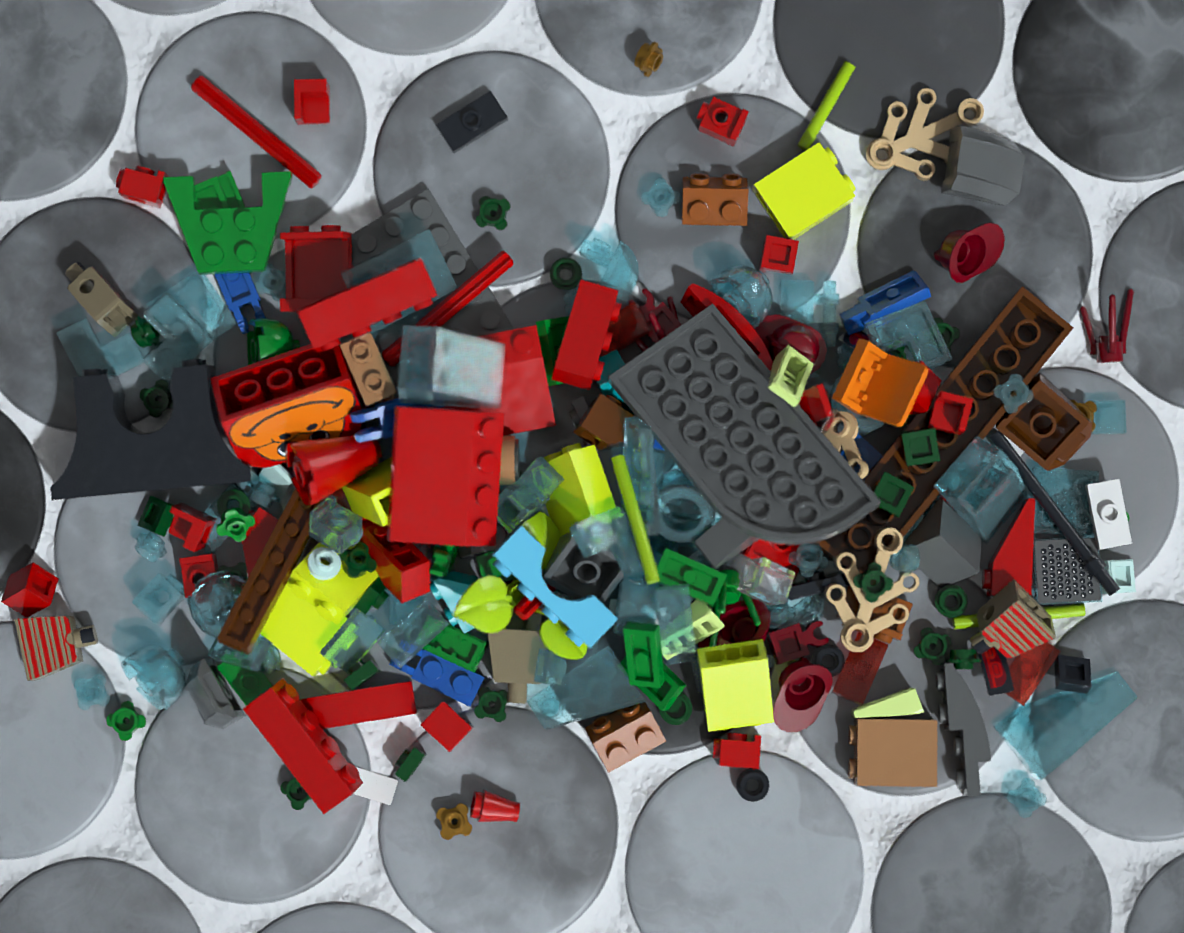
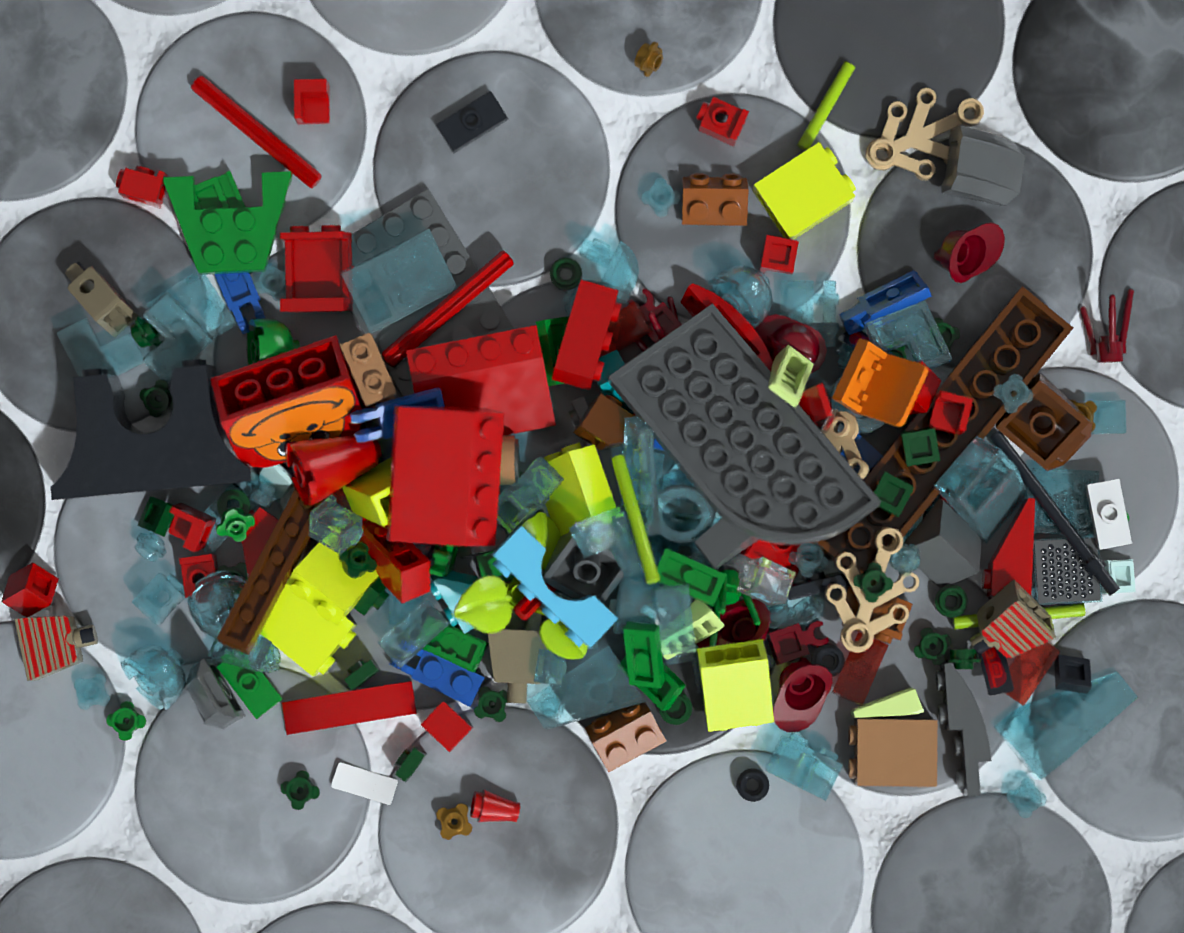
(303, 745): red brick -> none
(322, 571): light aqua plate -> none
(352, 640): clear light blue piece -> none
(367, 303): red brick -> none
(449, 368): clear light blue slope -> none
(486, 206): dark green plate -> none
(737, 751): red brick -> none
(804, 766): none -> clear light blue brick

